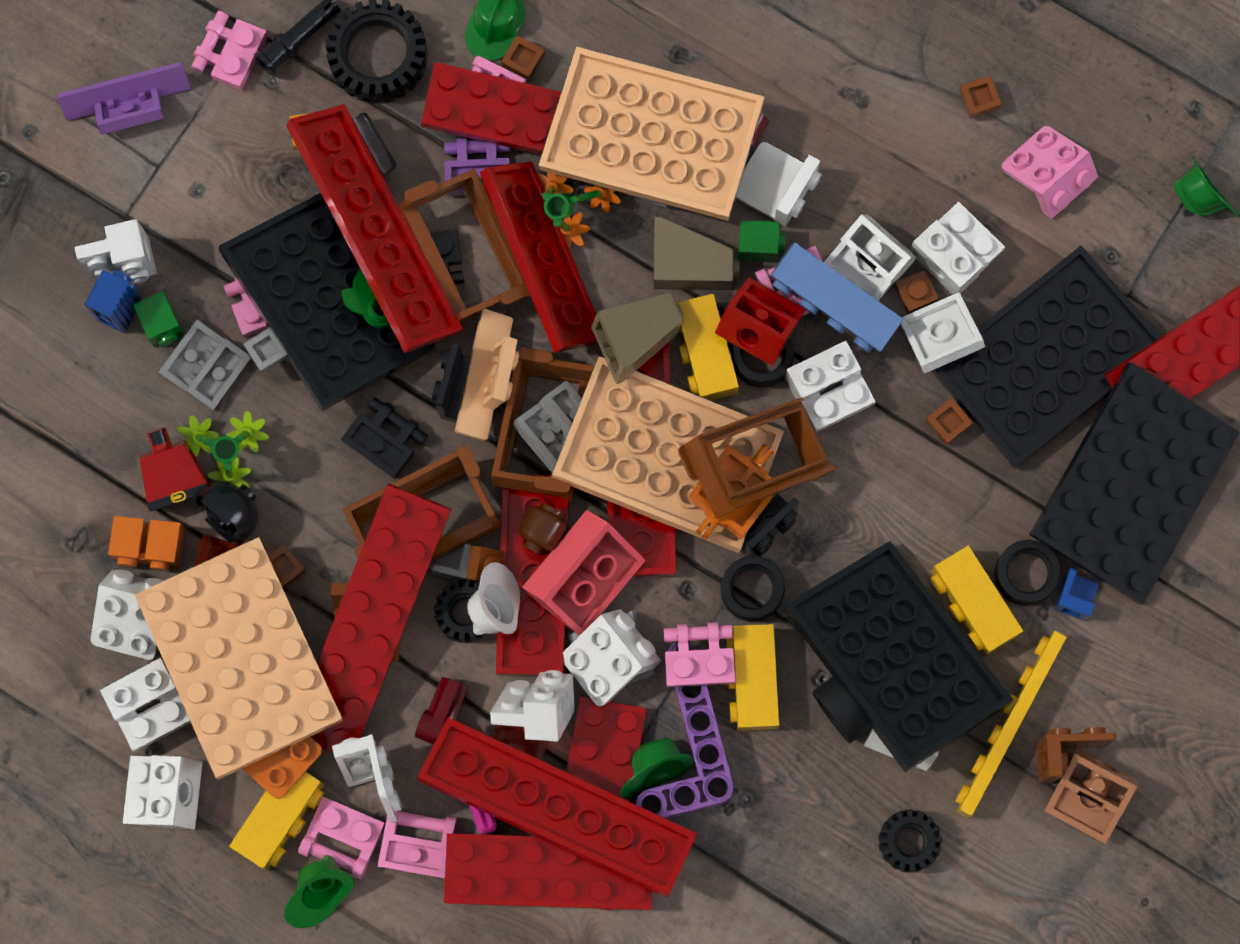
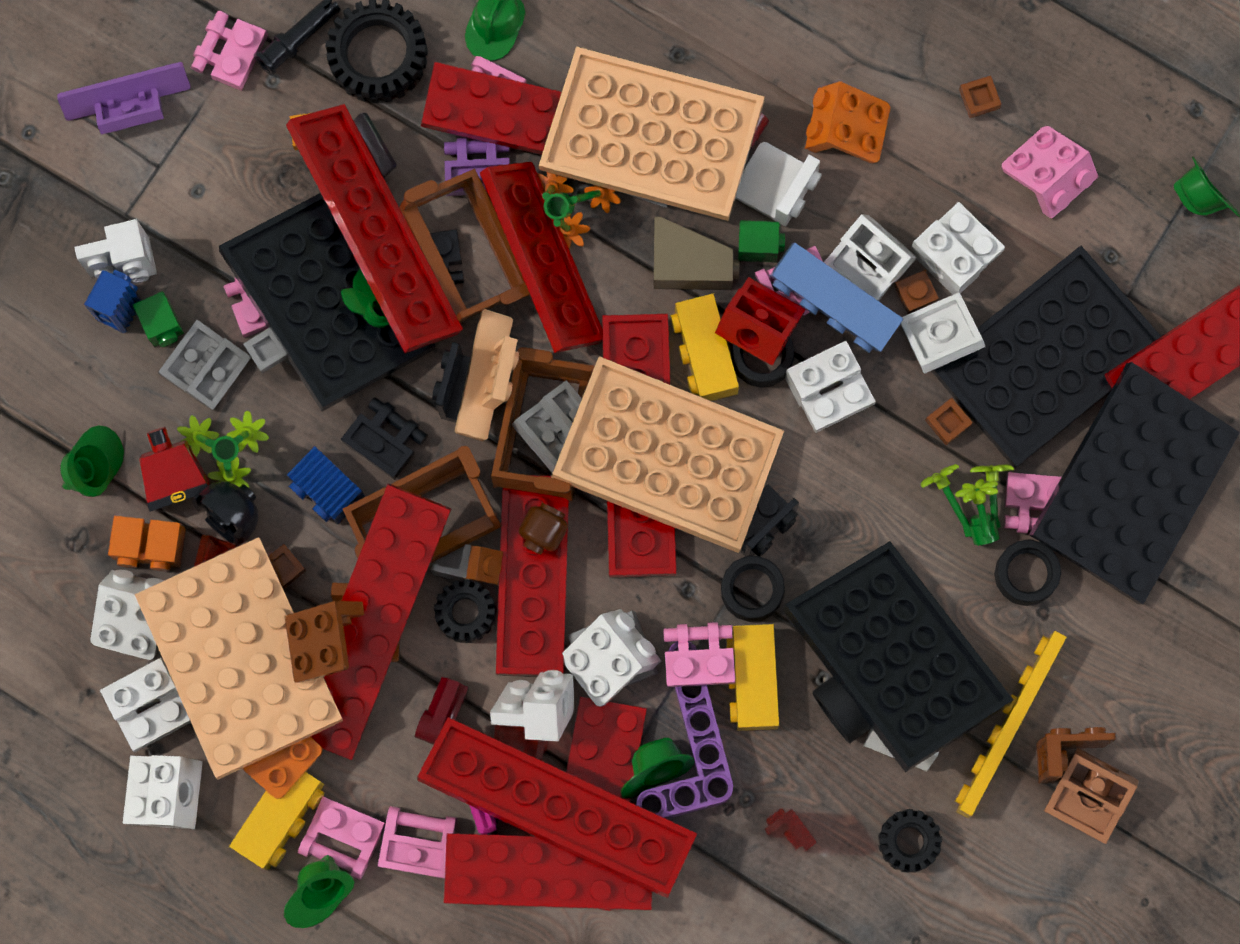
(92, 461): none -> green piece
(319, 640): none -> dark orange bracket
(324, 485): none -> blue brick
(364, 762): white bracket -> none
(496, 601): white piece -> none
(523, 57): dark orange plate -> none
(584, 572): coral slope -> none
(636, 332): dark tan slope -> none
(703, 464): dark orange piece -> none
(741, 474): orange plate -> none
(797, 832): none -> clear red bracket
(848, 121): none -> orange bracket
(975, 601): yellow brick -> none
(983, 525): none -> plant
(1027, 493): none -> bright pink plate
(1076, 596): blue panel -> none

